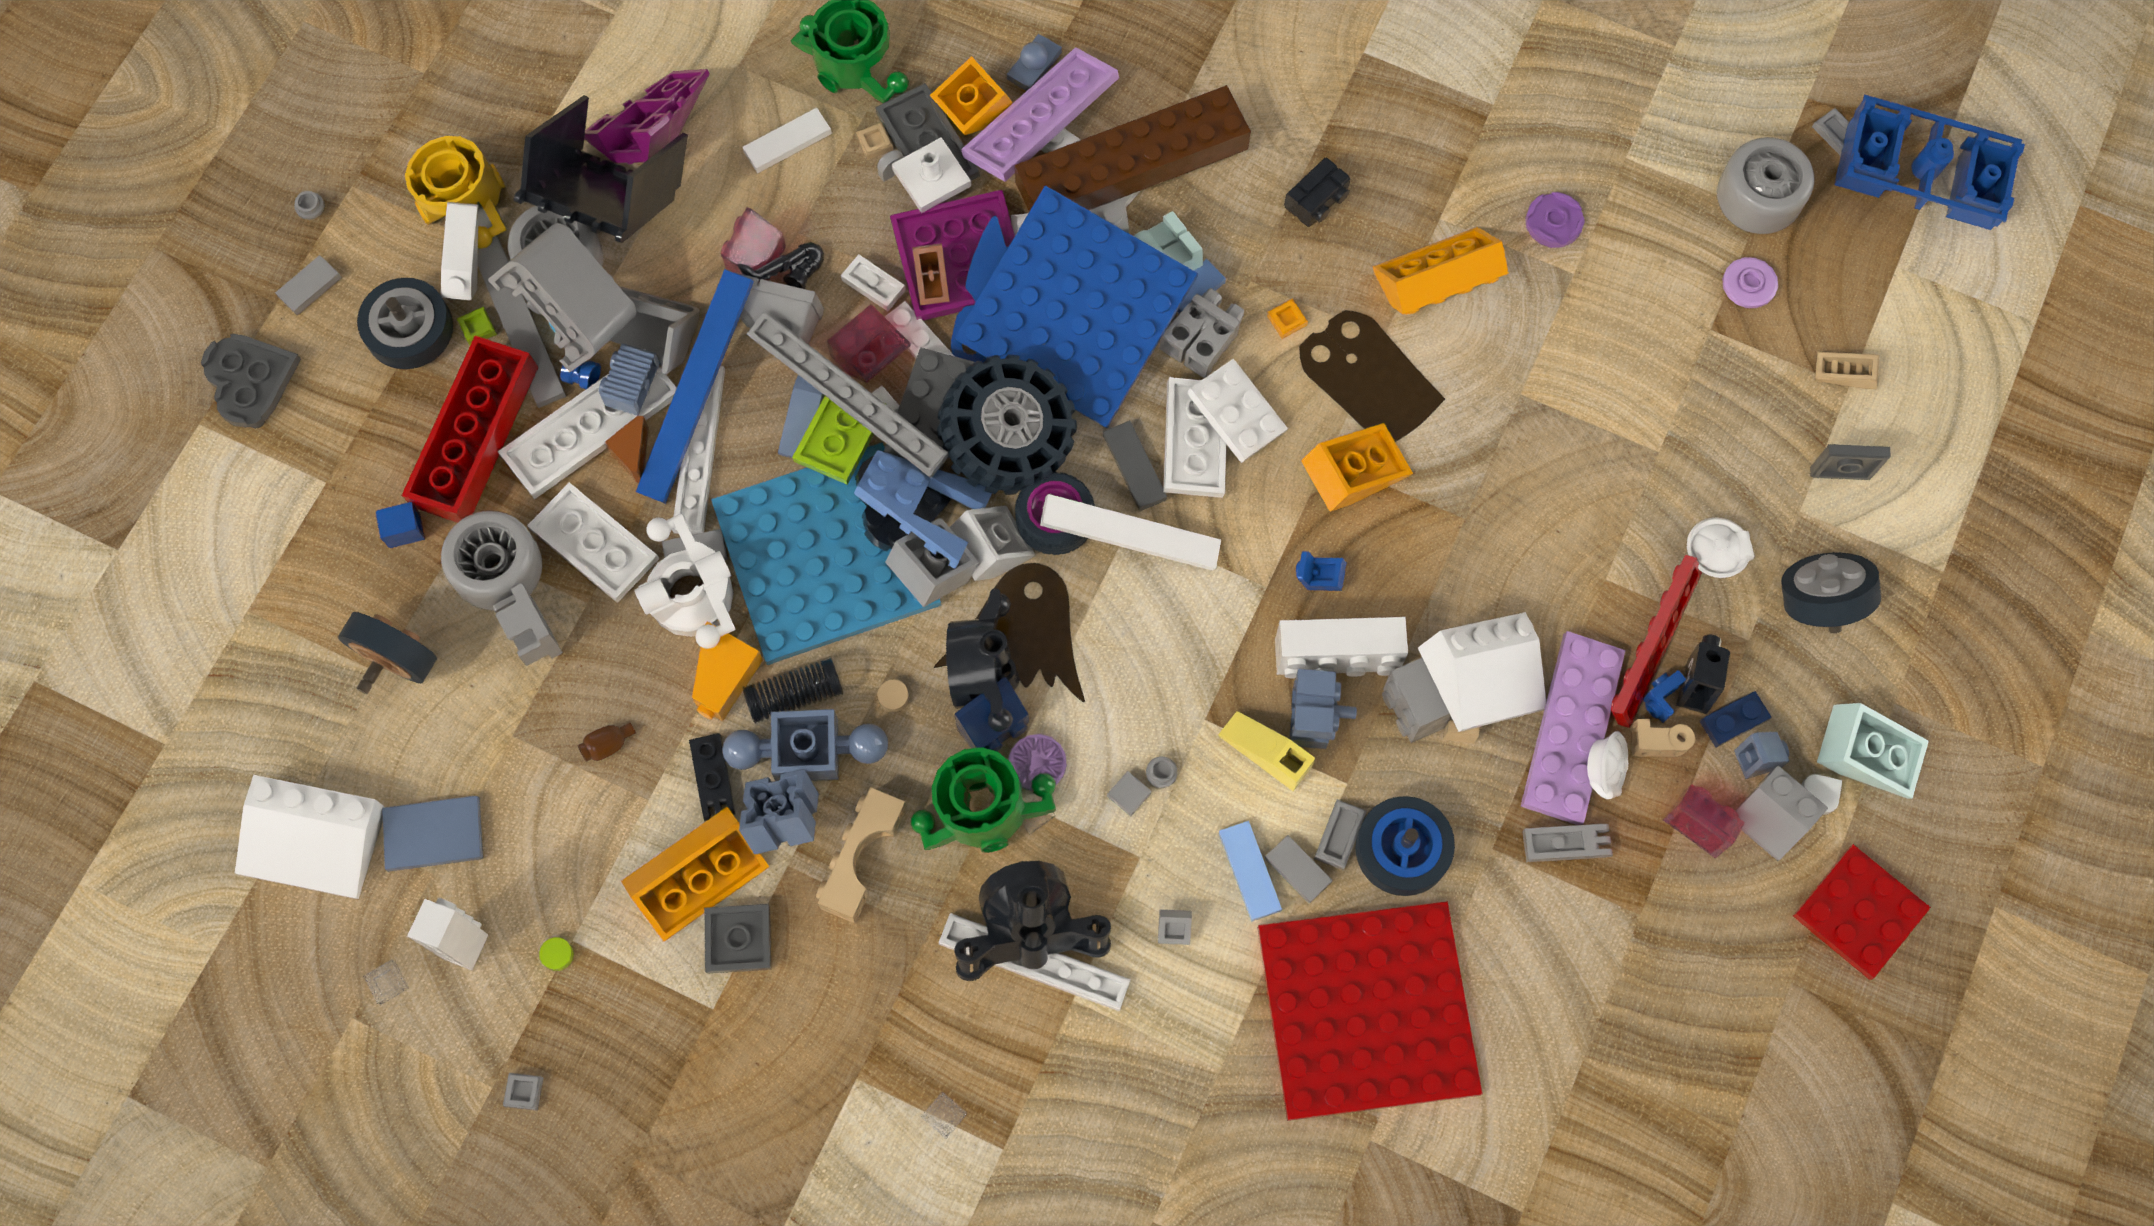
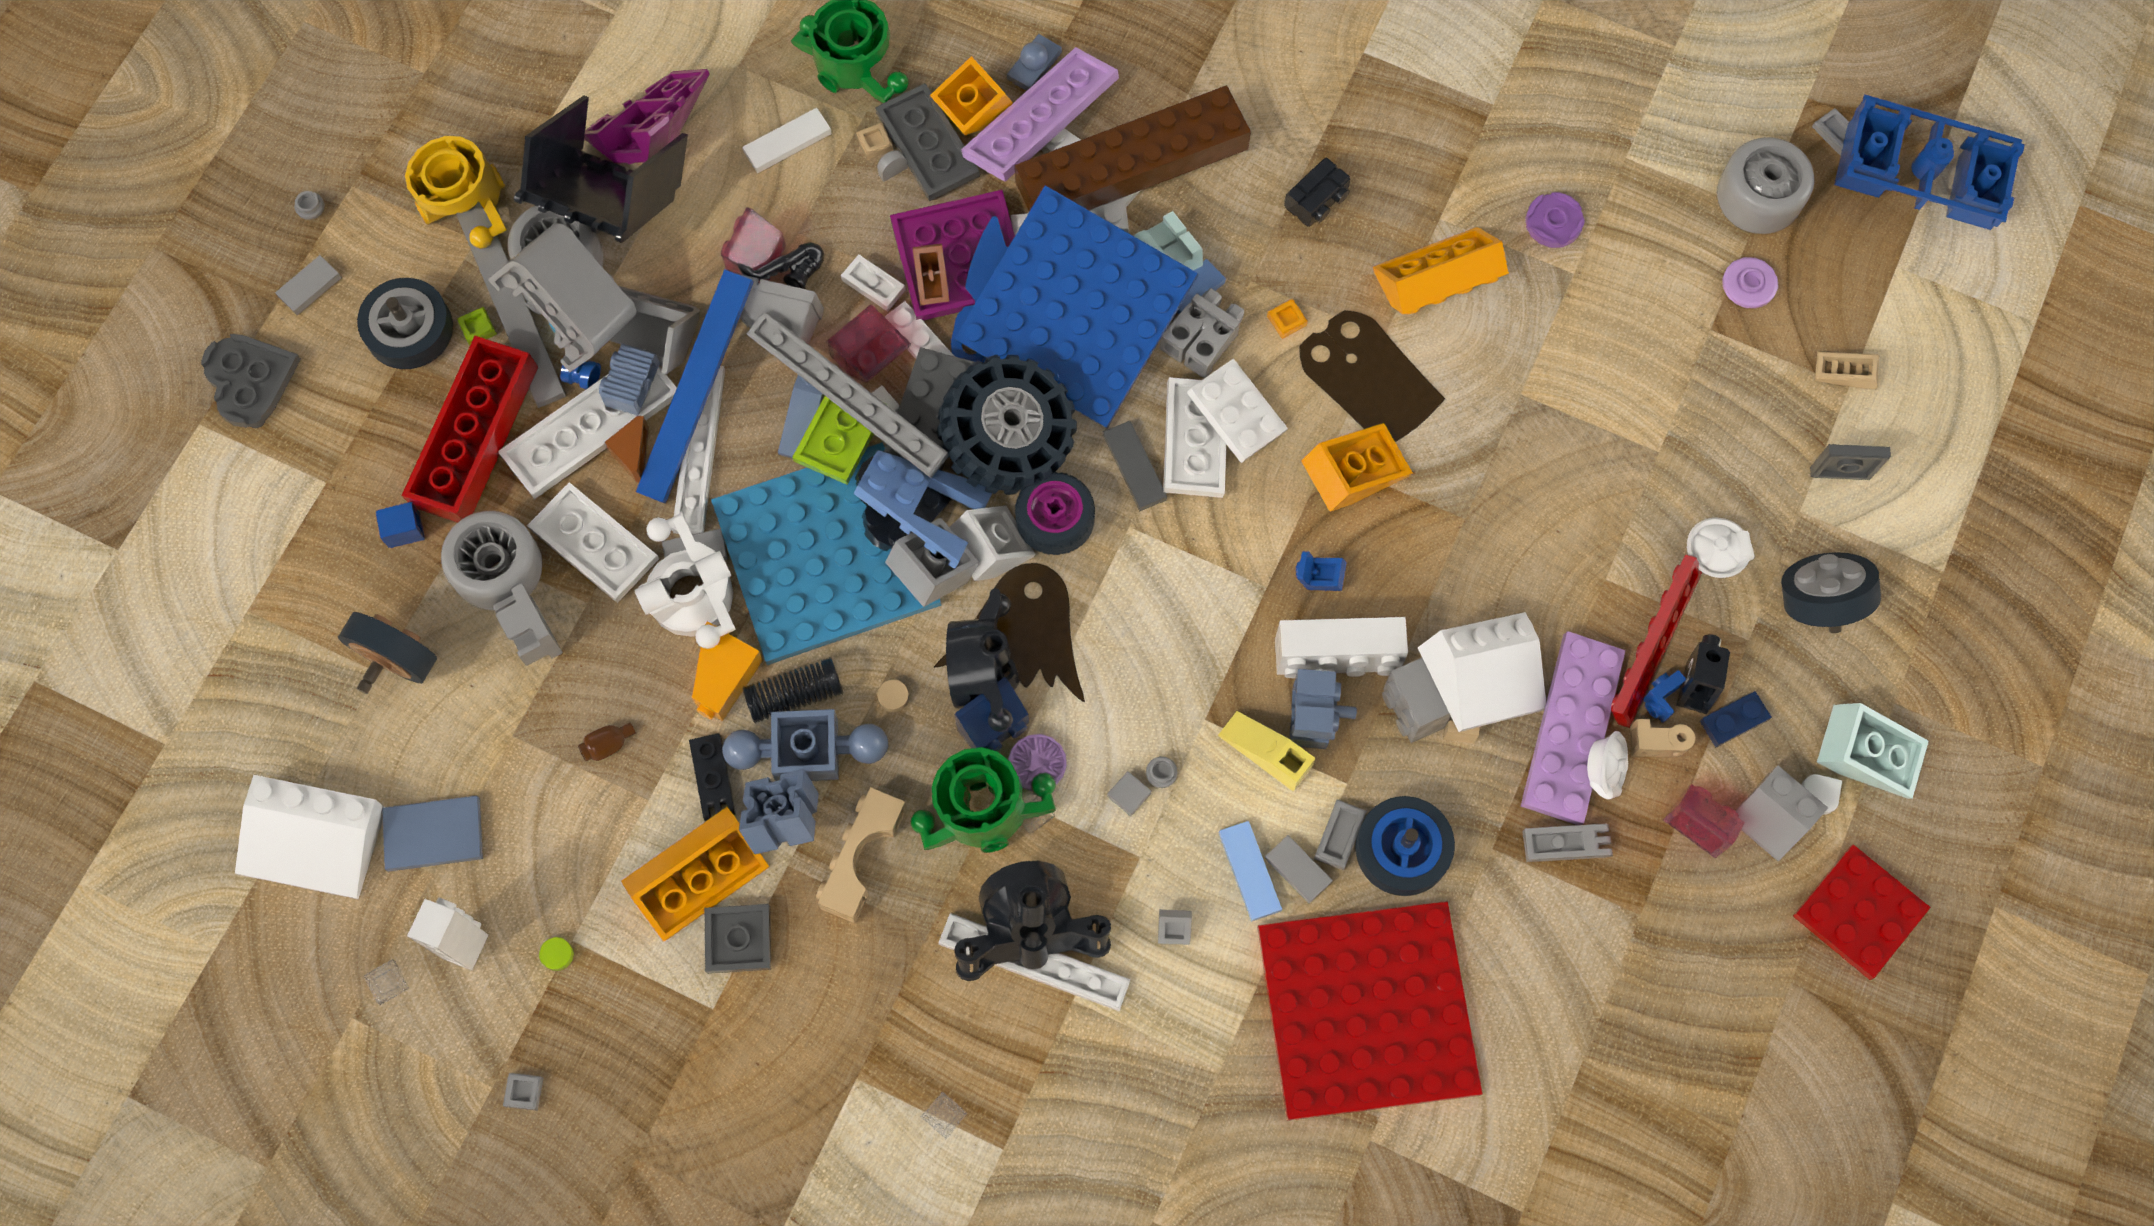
(460, 252): white slope -> none
(931, 175): white tile -> none
(1130, 532): white tile -> none
(1761, 753): sand blue slope -> none

